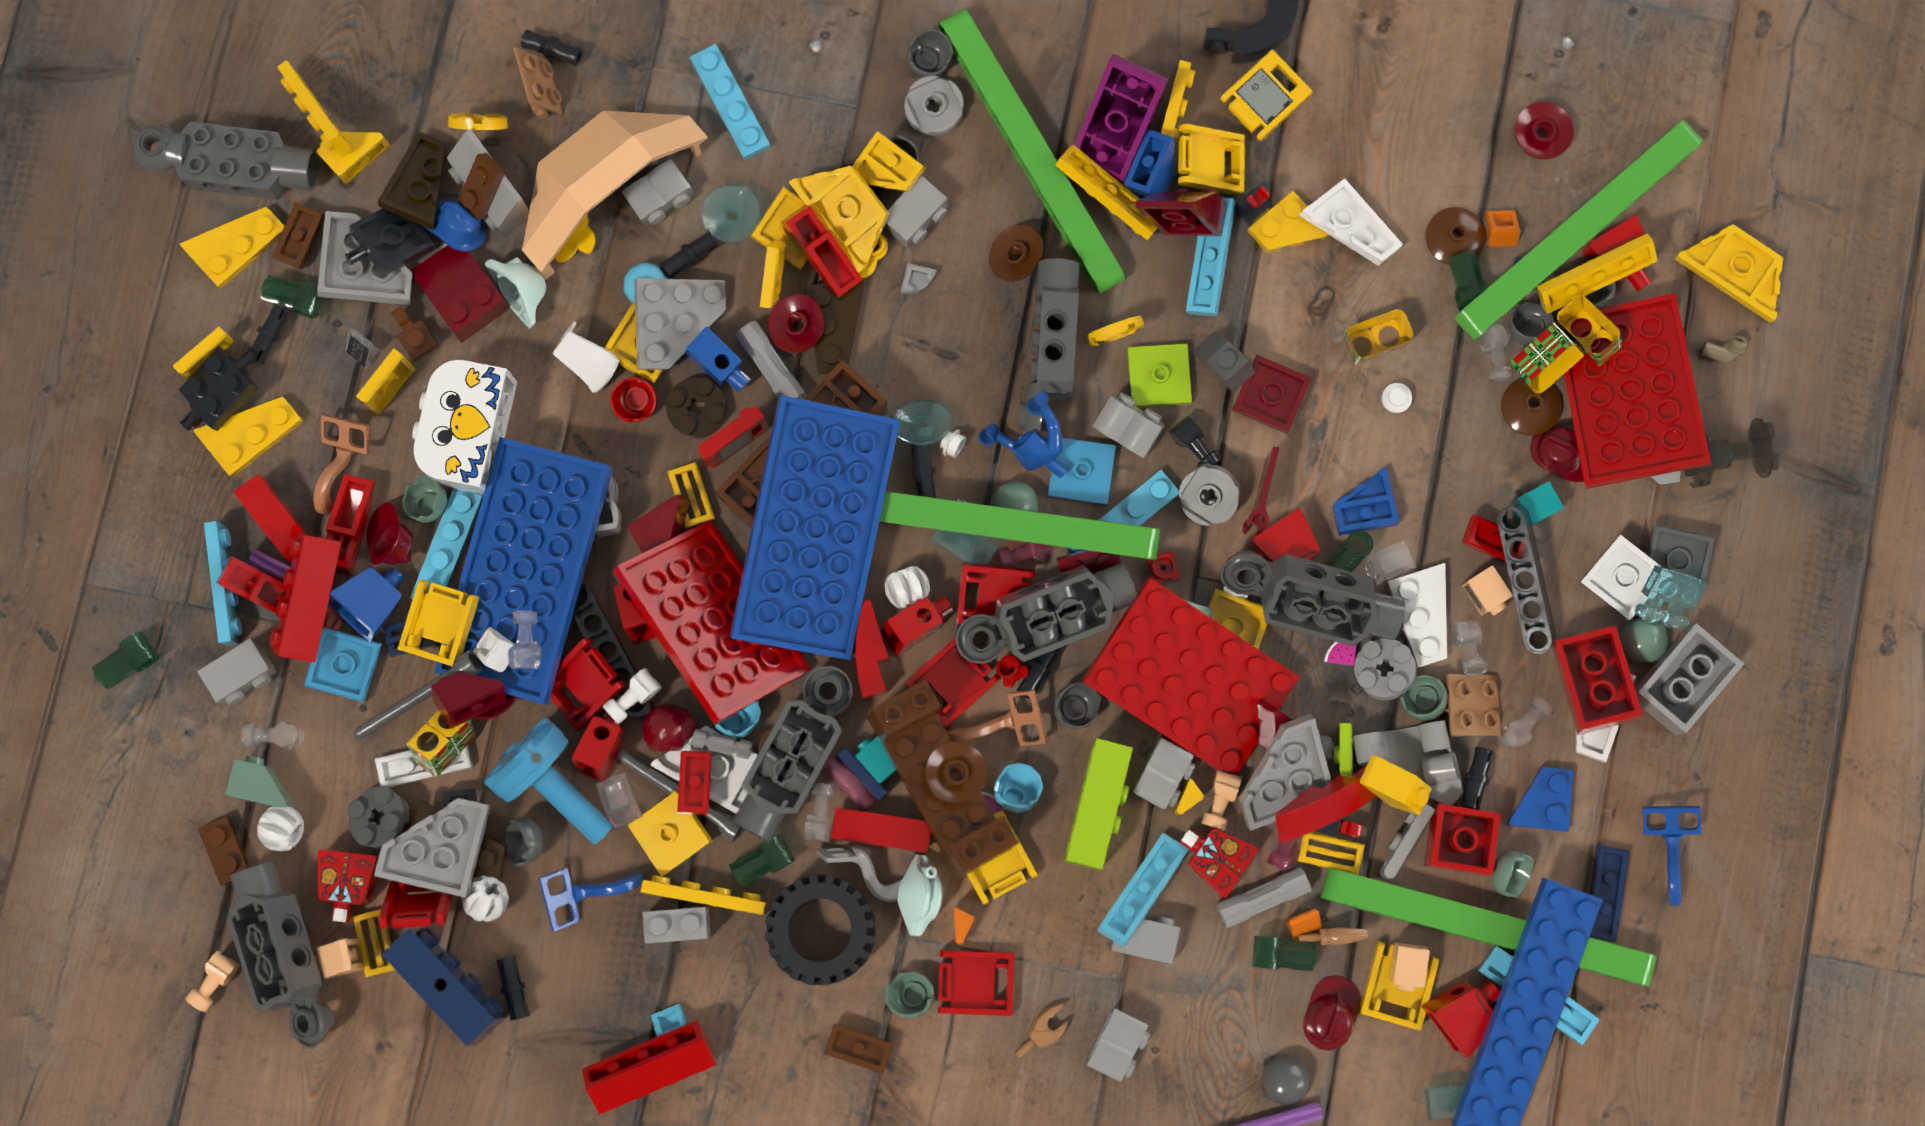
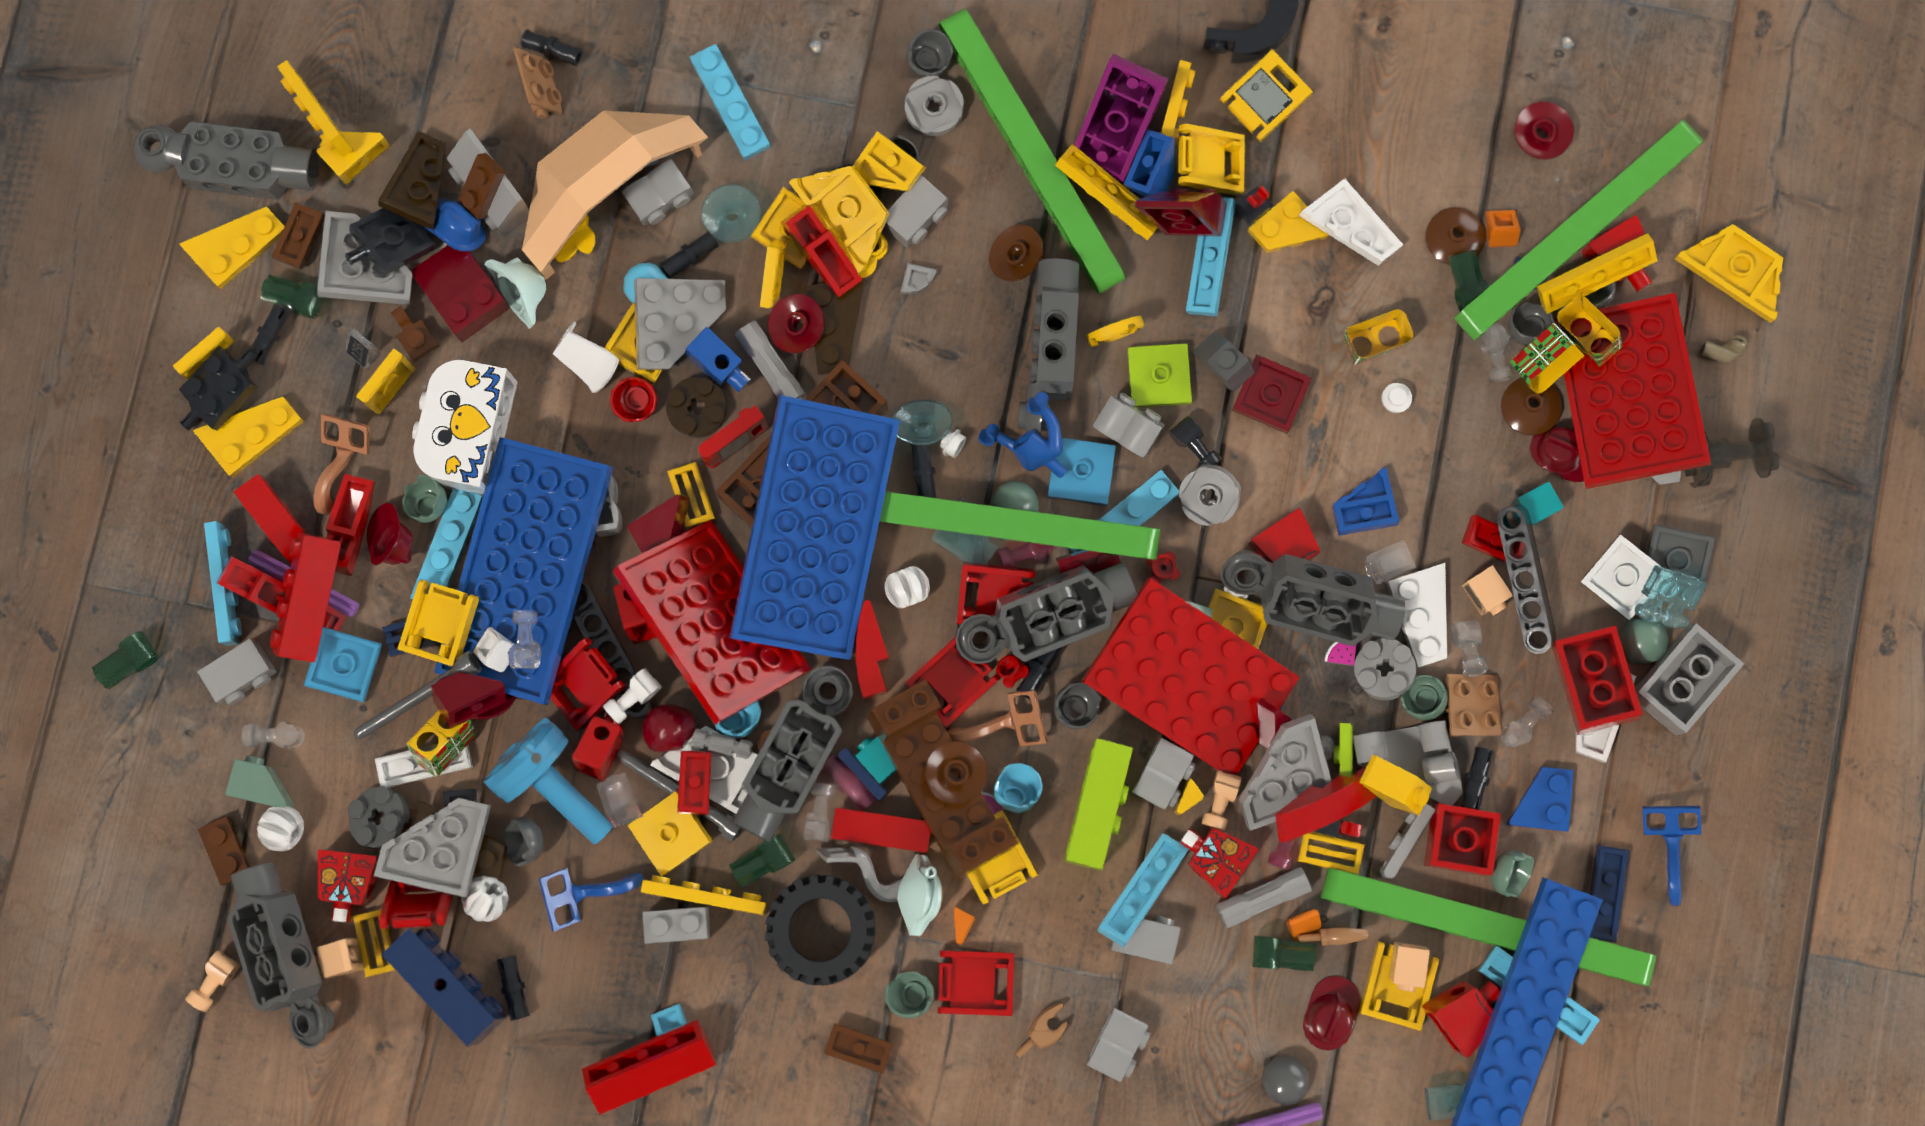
(367, 600): blue torso -> none
(477, 121): yellow tile -> none
(905, 628): red torso -> none
(1259, 507): dark red flag -> none
(1345, 557): clear green piece -> none

